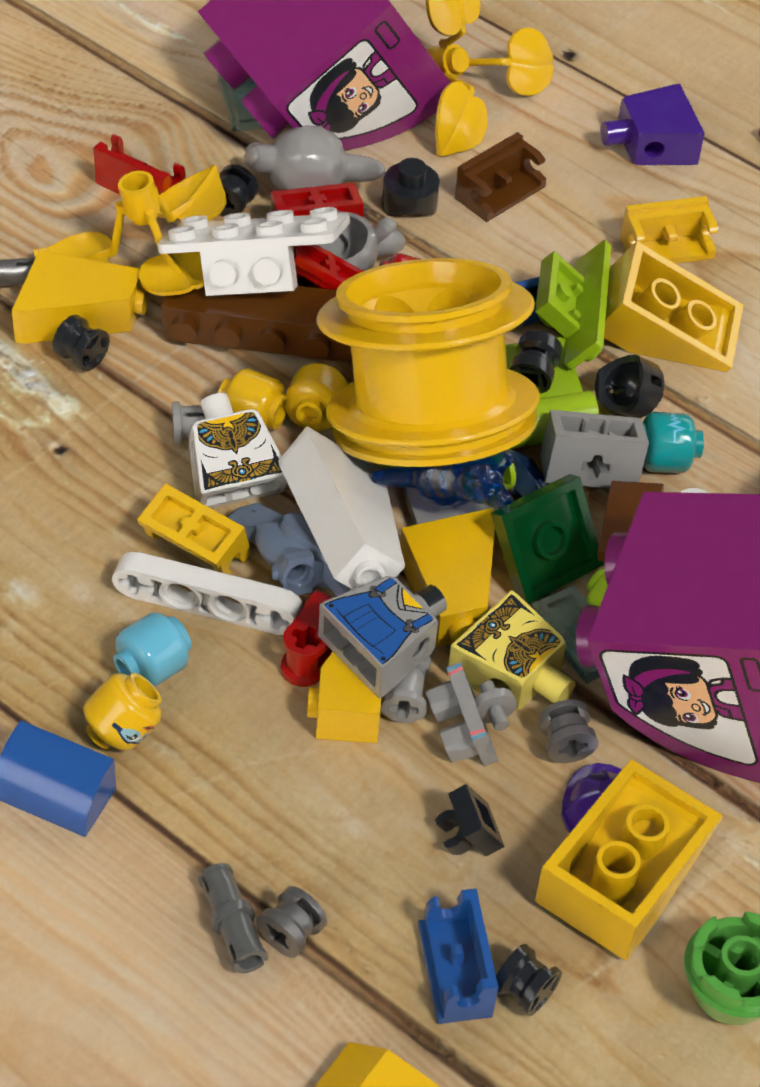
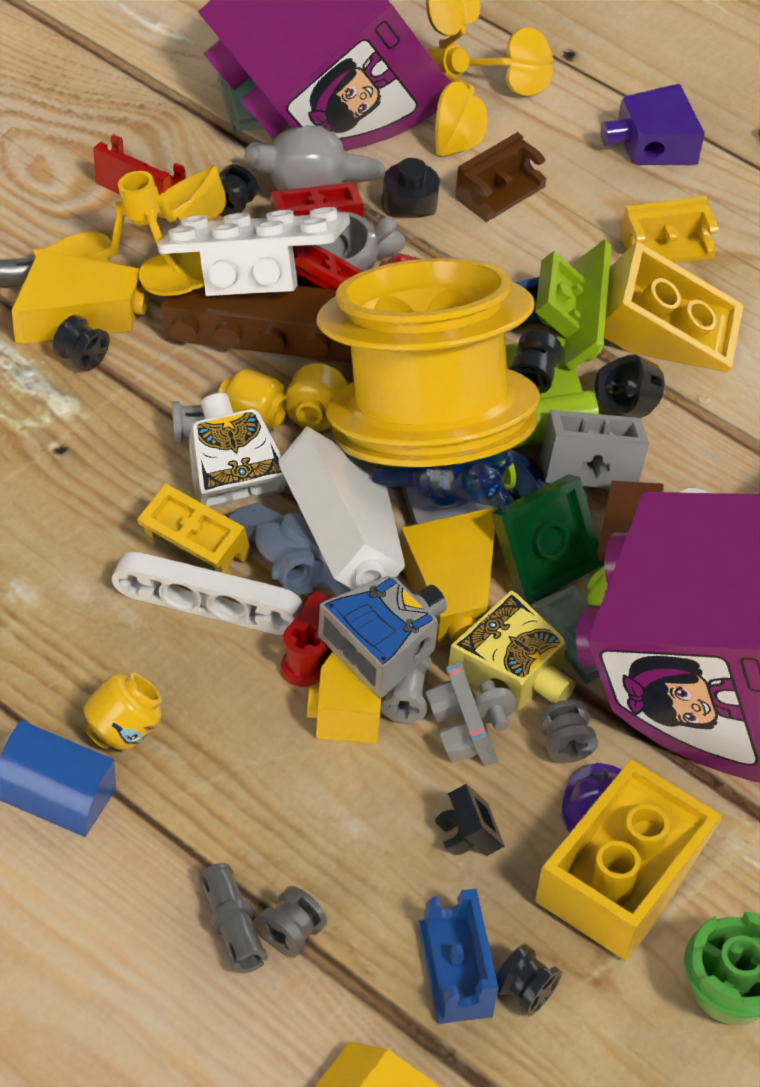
(153, 648): medium azure head -> none
(671, 442): teal head -> none

